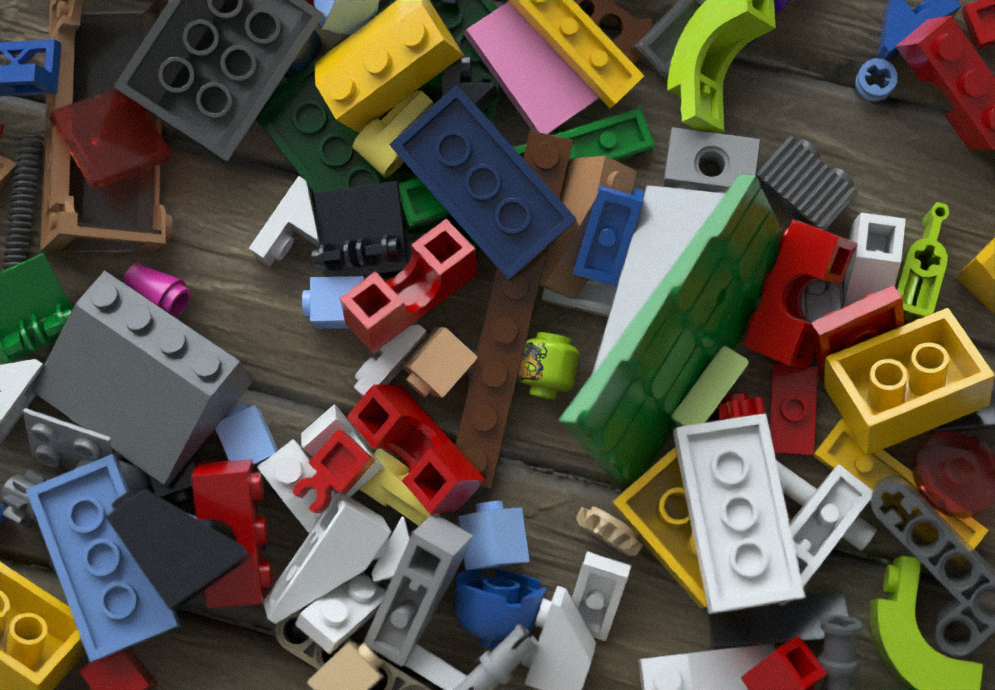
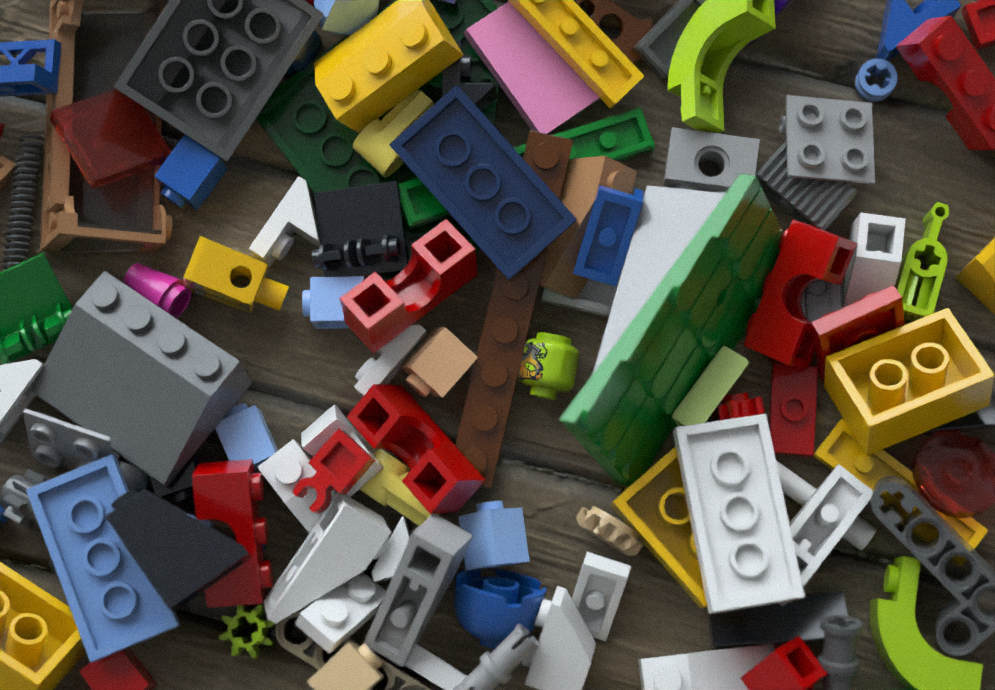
(189, 173): none -> blue brick
(216, 266): none -> yellow torso
(237, 622): none -> lime gear
(829, 139): none -> light grey hinge

